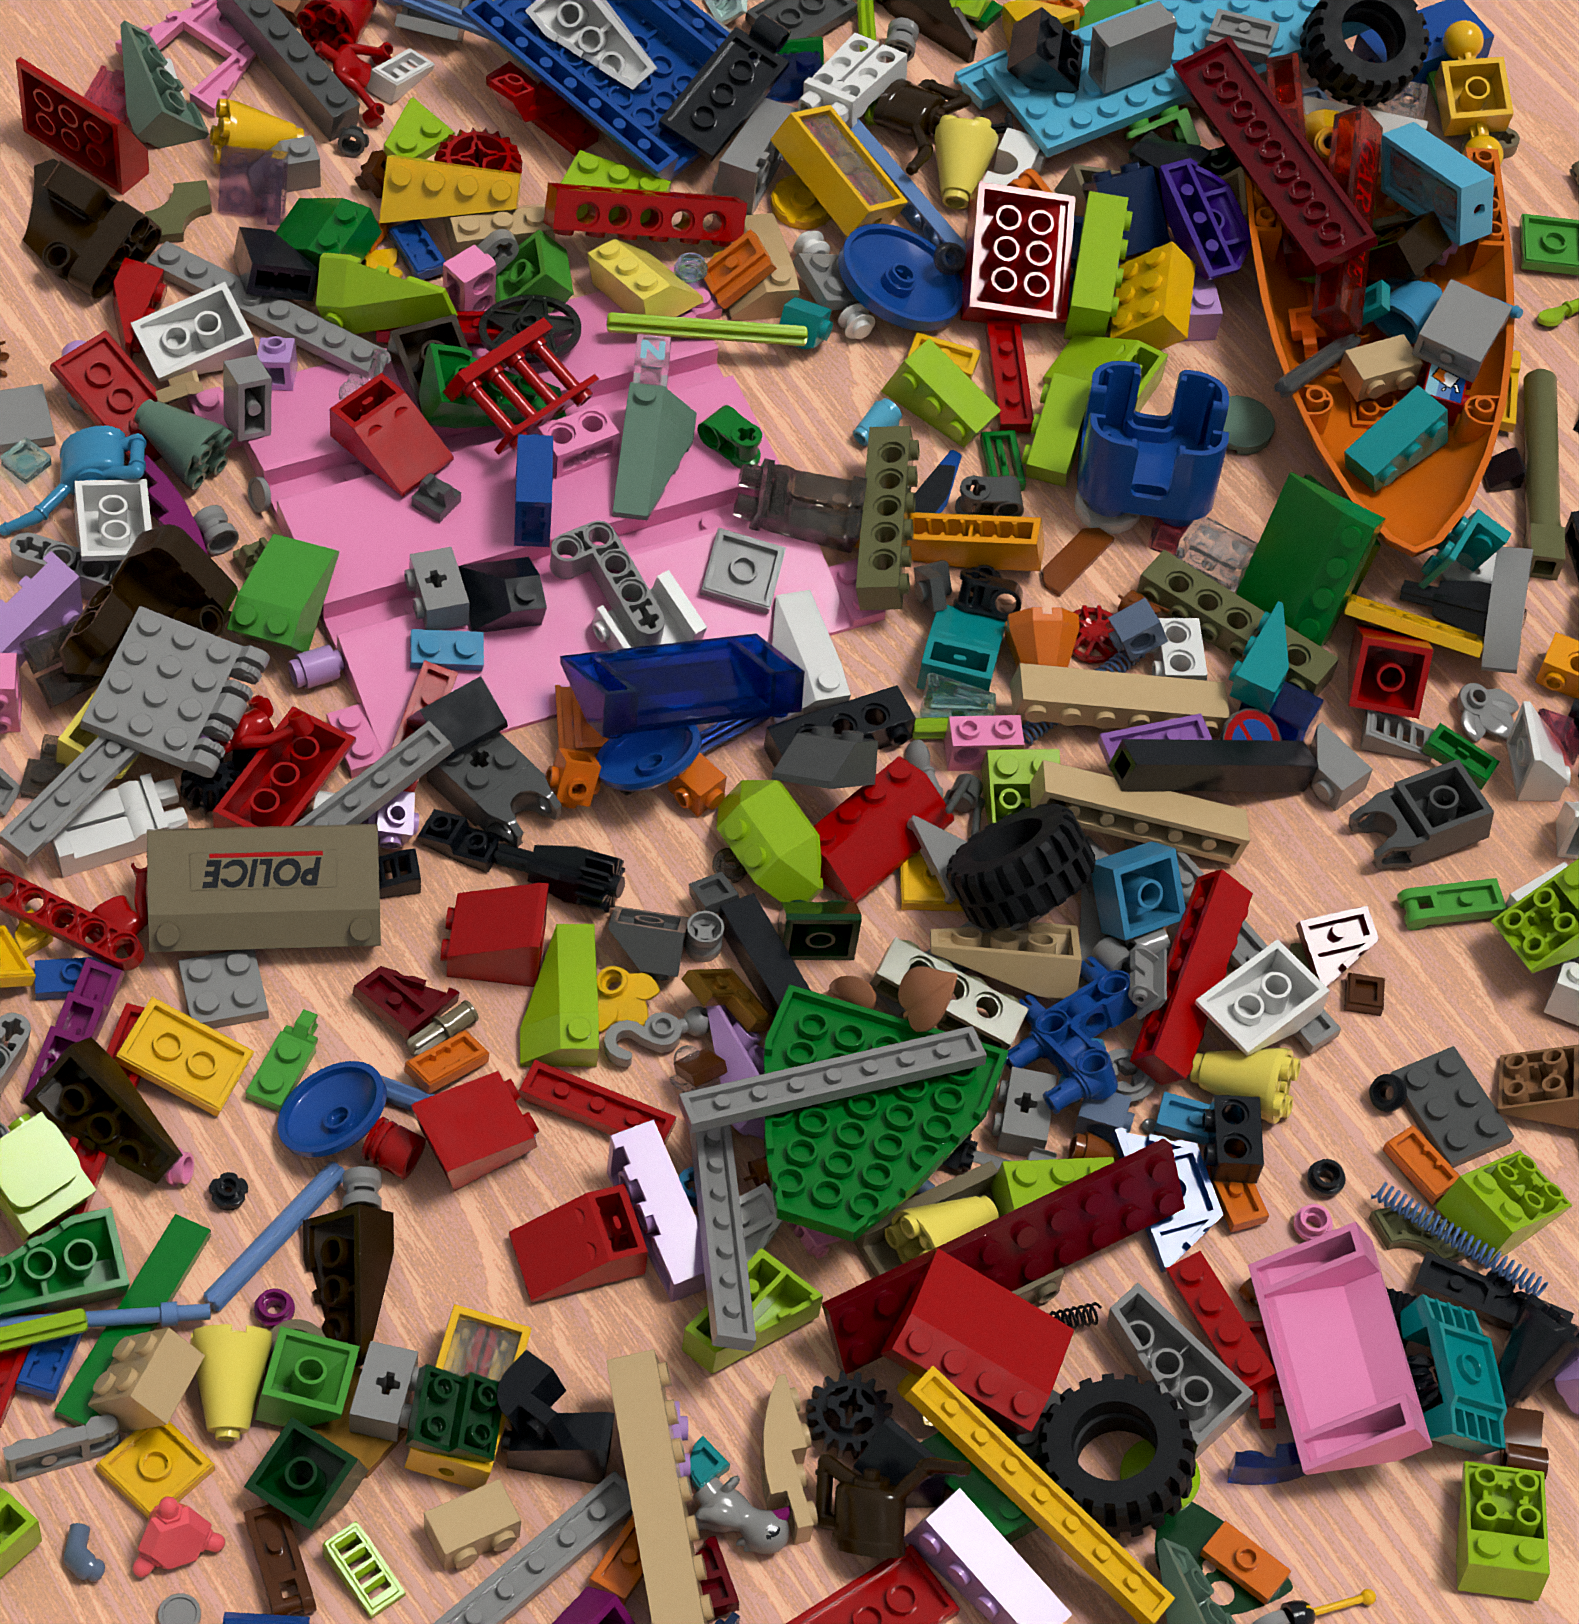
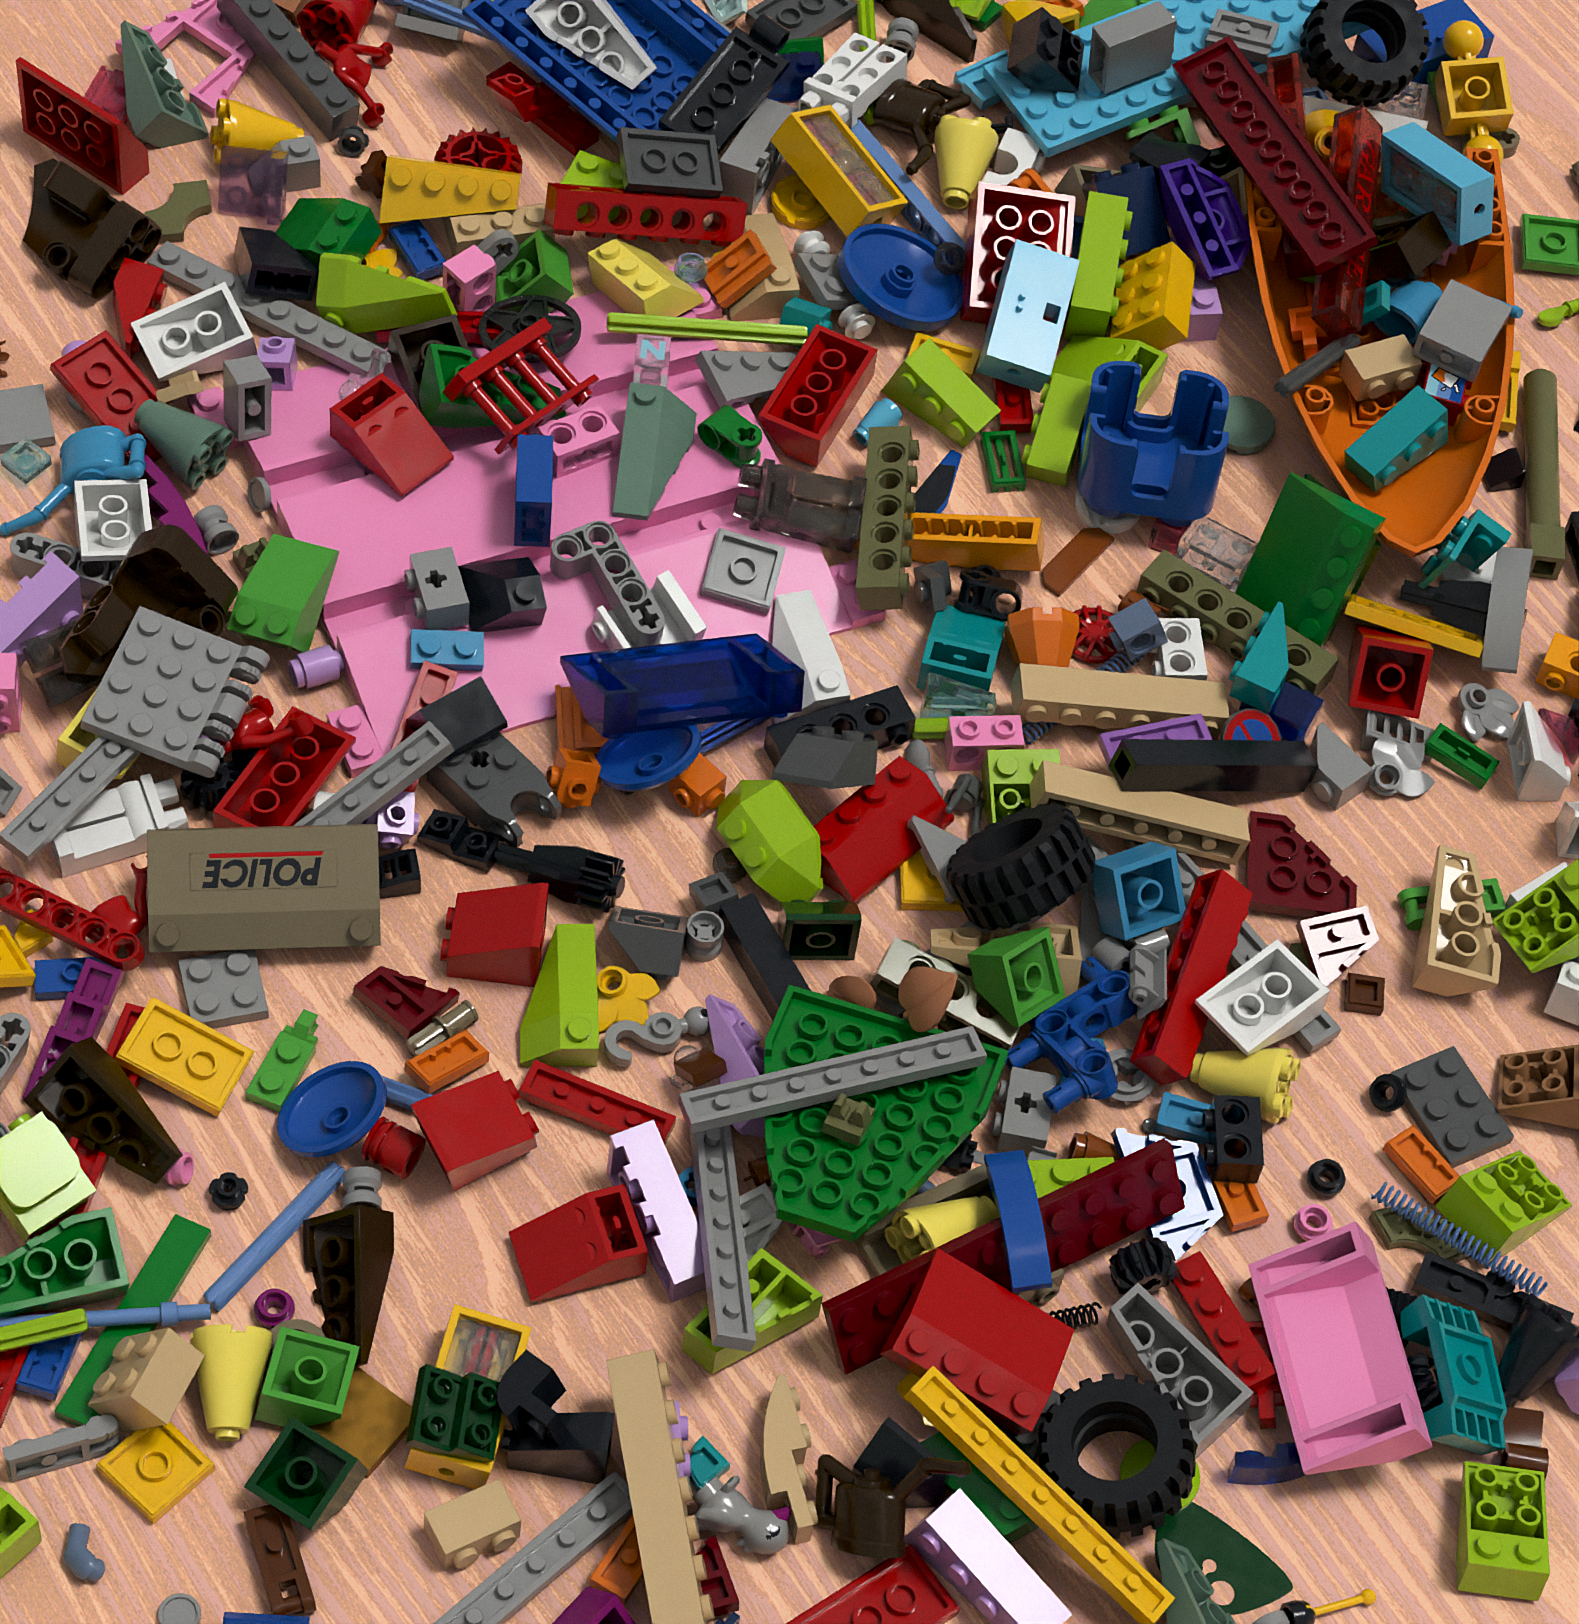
(43, 771): clear smoke plate -> none
(174, 1538): coral rock -> none
(343, 1540): lime slope -> none
(372, 1409): light grey brick -> none
(396, 78): white slope -> none
(416, 133): lime wing -> none
(435, 498): dark grey tile -> none
(669, 162): none -> dark grey plate
(726, 988): pearl gold tile -> none
(742, 374): none -> light grey wing
(818, 394): none -> red slope
(829, 1410): black gear -> none
(848, 1119): none -> olive tile
(991, 496): dark grey piece -> none
(1018, 974): none -> bright green slope
(1019, 1220): none -> blue slope
(1028, 316): none -> brick
(1104, 1116): sand blue brick -> none
(1143, 1262): none -> black gear
(1245, 1562): orange plate -> none
(1291, 873): none -> dark red plate
(1401, 766): none -> light grey plate
(1425, 816): dark grey brick -> none
(1456, 936): none -> tan wedge

